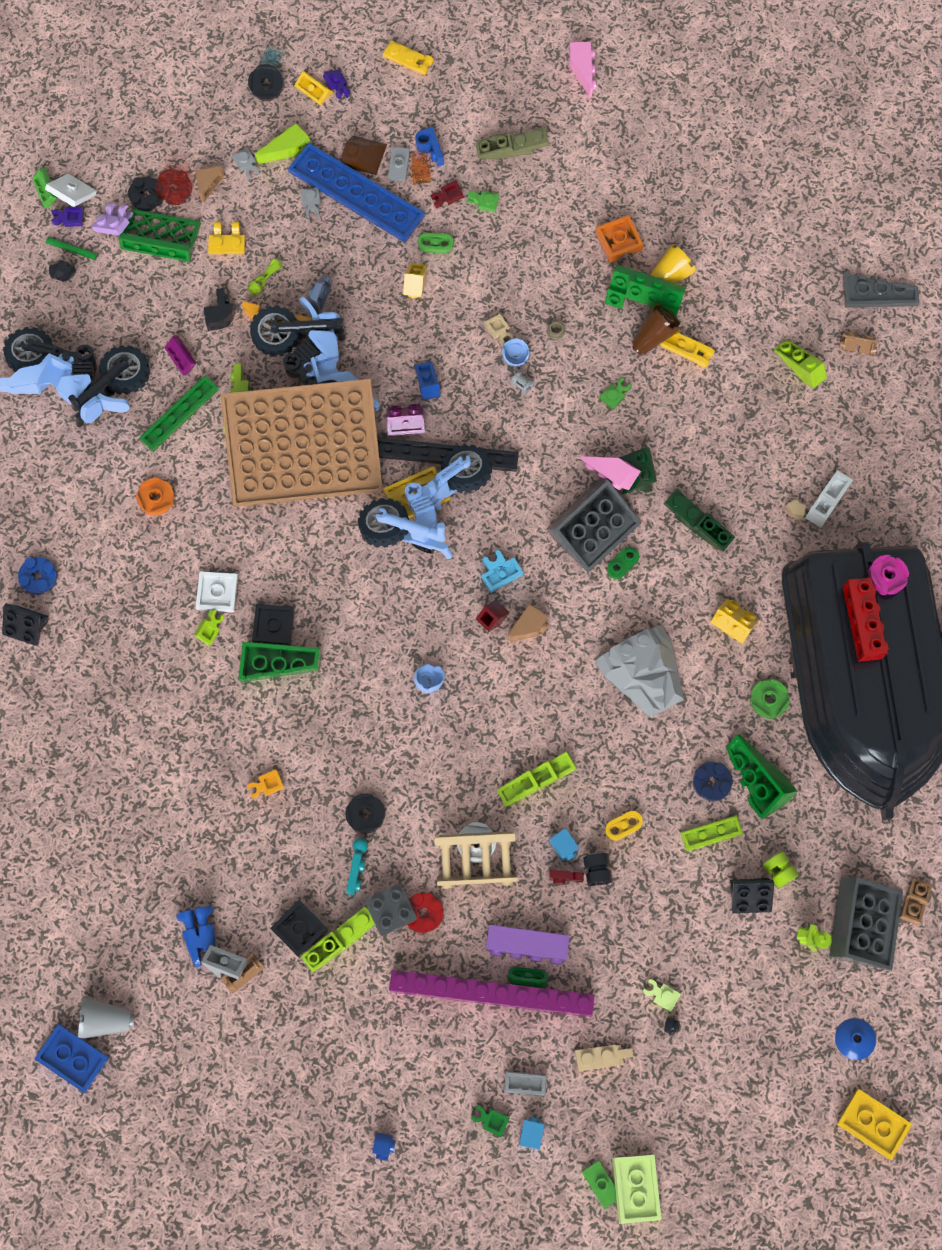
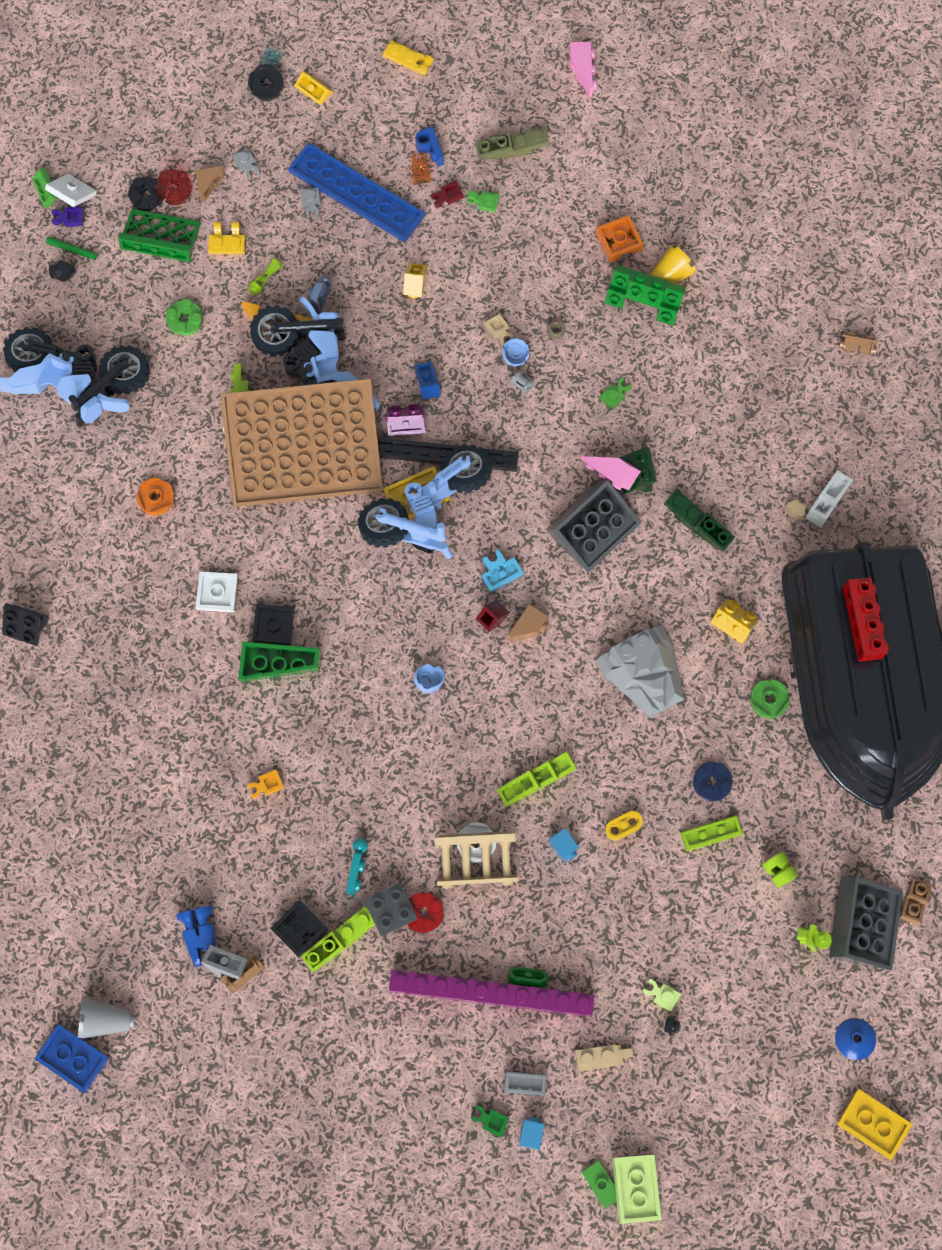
(32, 566): blue plate -> none
(113, 221): lavender plate -> none
(179, 413): green plate -> none
(180, 355): magenta plate -> none
(181, 308): none -> bright green plate
(207, 629): lime plate -> none
(221, 315): black brick -> none
(284, 146): lime slope -> none
(336, 81): dark purple plate -> none
(356, 806): black plate -> none
(363, 154): reddish brown slope -> none
(383, 1146): blue plate -> none
(398, 164): light grey plate -> none
(436, 241): bright green plate -> none
(527, 943): medium lavender brick -> none
(560, 877): dark red plate -> none
(597, 869): black wheel -> none
(623, 562): green plate -> none
(655, 329): reddish brown cone -> none
(689, 349): yellow plate -> none
(752, 895): black bracket -> none
(765, 783): green wedge -> none
(804, 364): lime slope -> none
(868, 292): dark grey wing -> none
(890, 564): dark pink plate -> none

